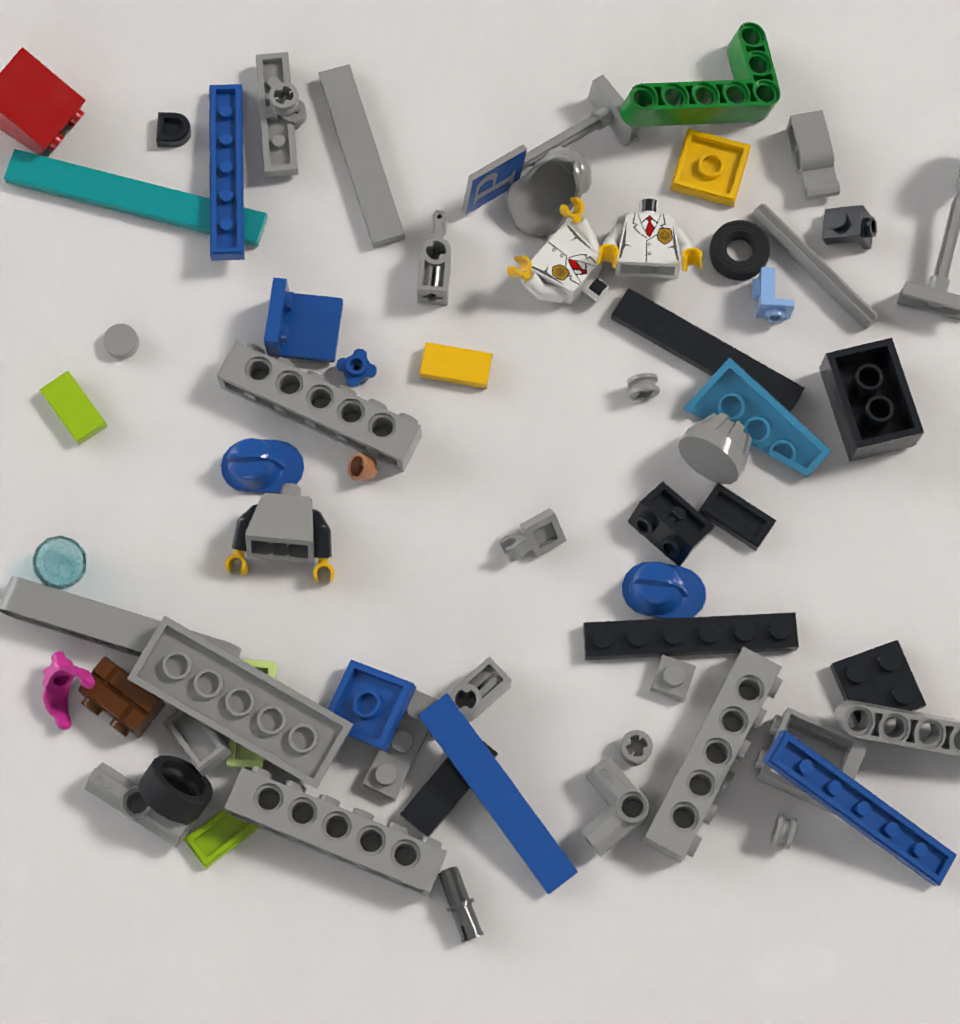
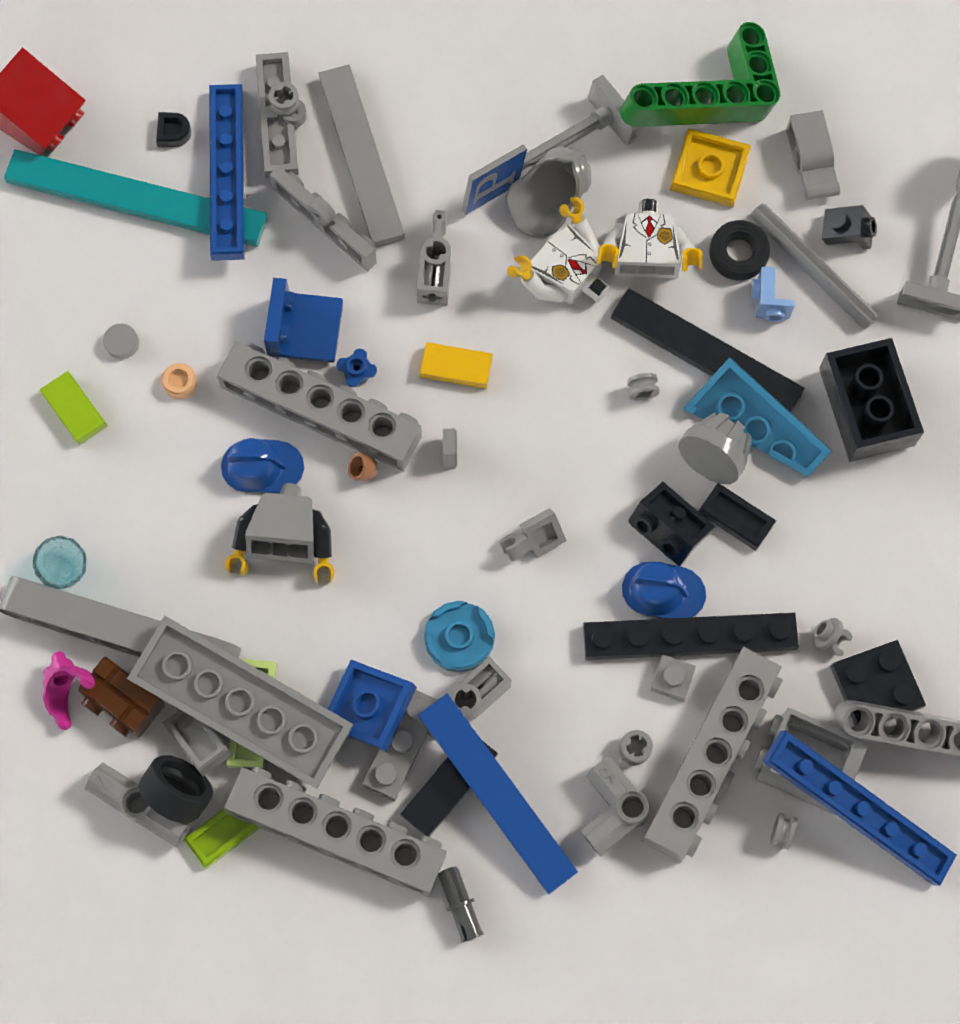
(179, 381): none -> light nougat tile
(324, 218): none -> light grey hinge
(449, 448): none -> light grey tile
(459, 636): none -> dark azure tile
(827, 634): none -> light grey plate

